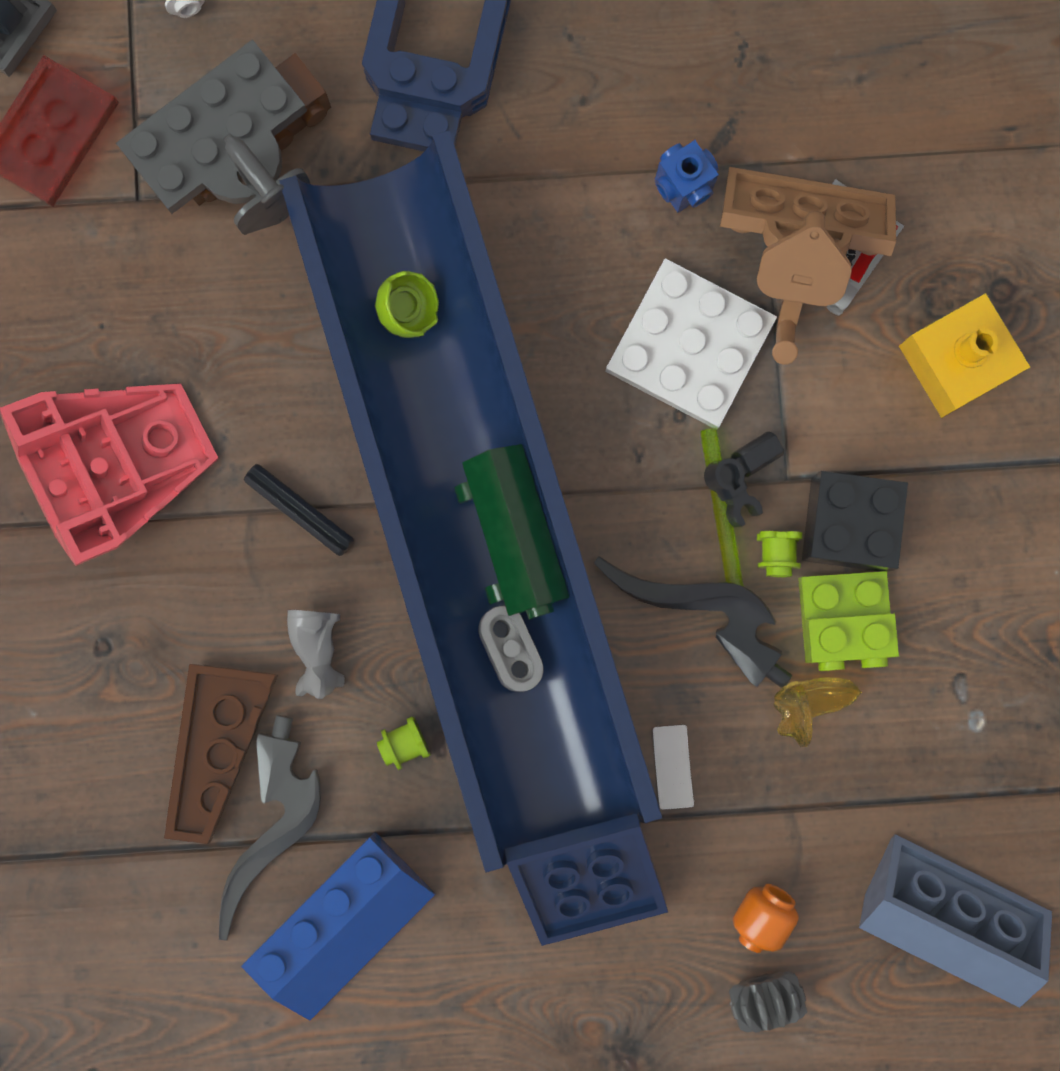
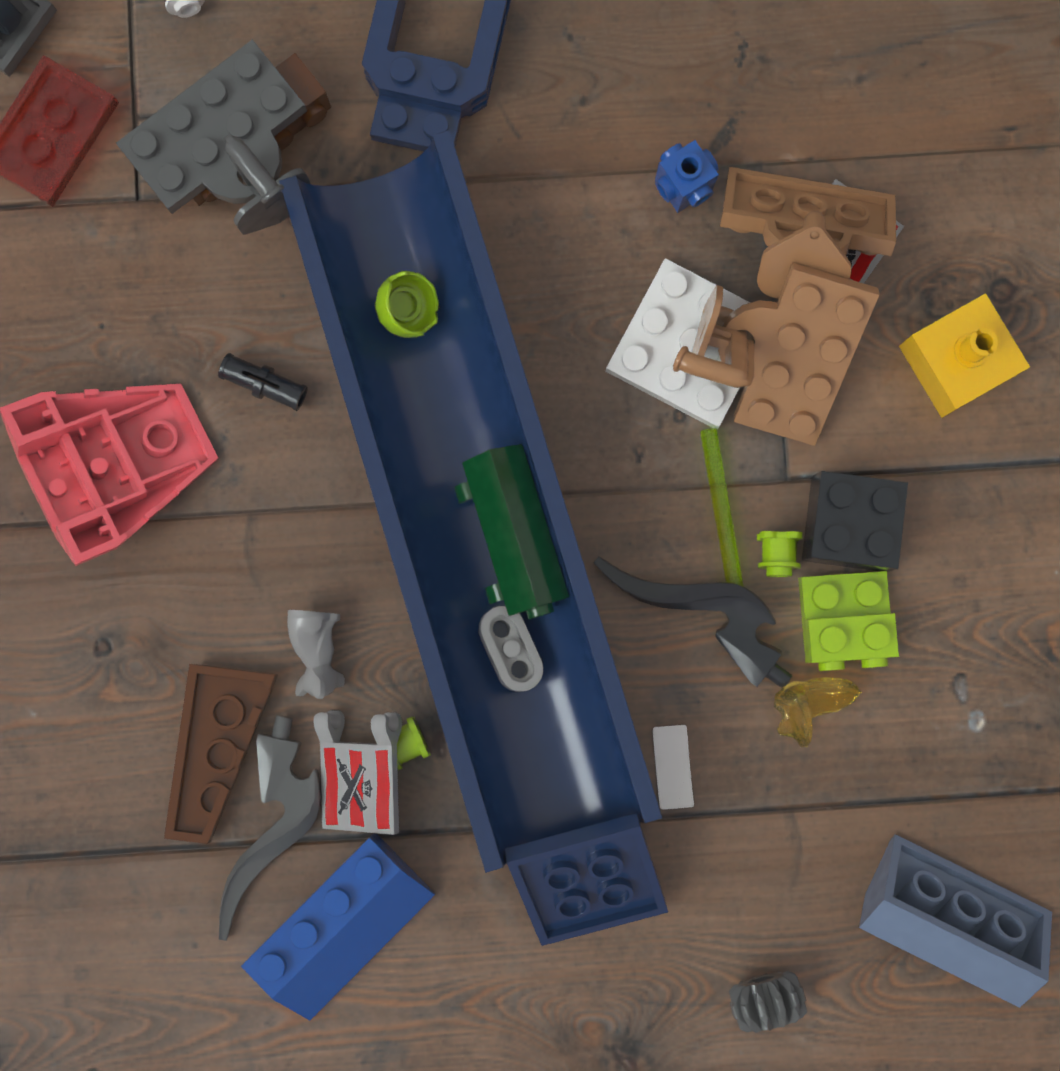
(237, 371): none -> black pin
(298, 510): black axle -> none
(357, 777): none -> light grey flag
(728, 475): black bar -> none
(765, 918): orange head -> none
(785, 350): none -> medium nougat plate

